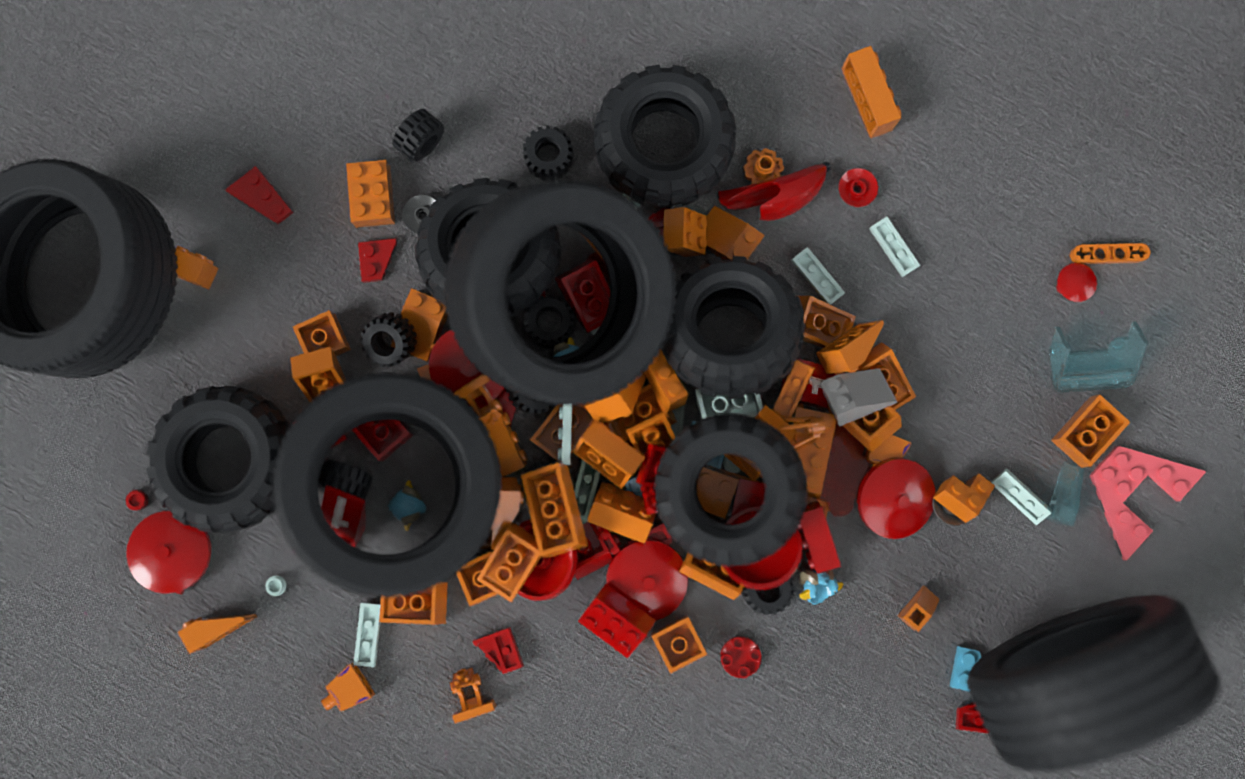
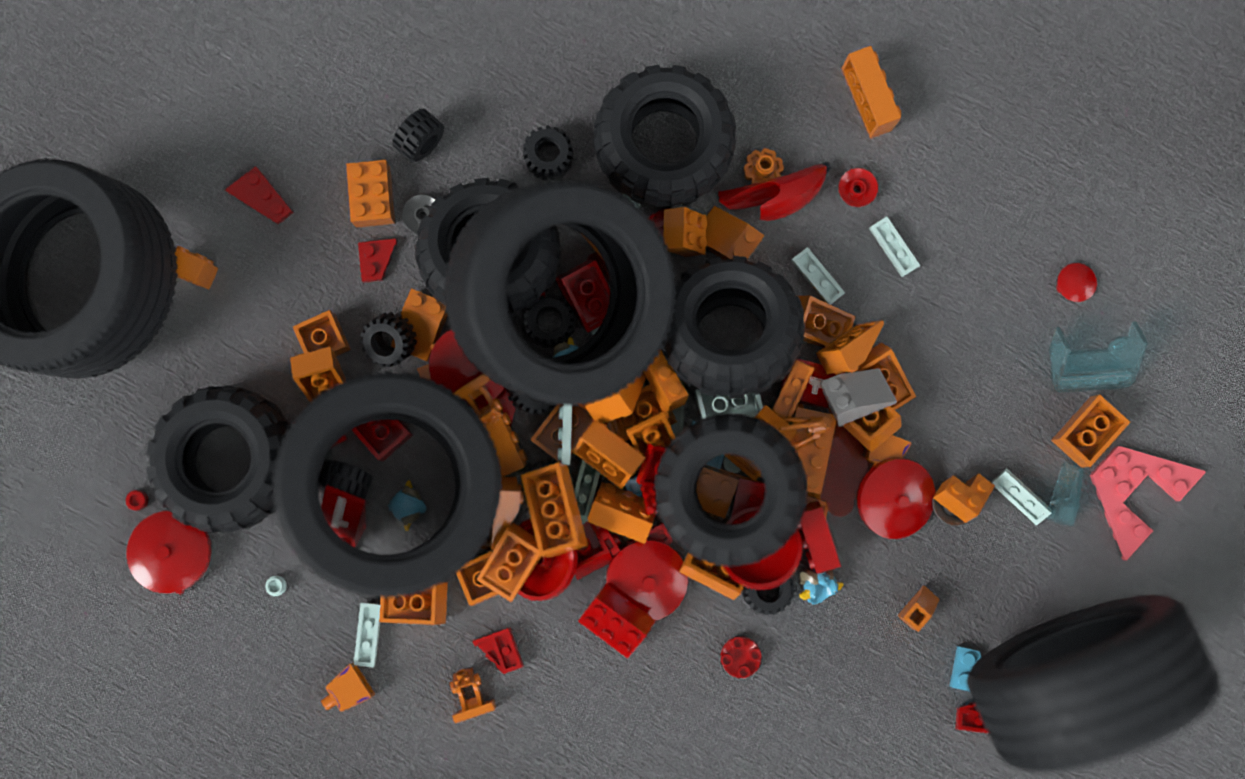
(202, 633): orange slope -> none
(678, 644): orange brick -> none
(1110, 256): orange beam -> none

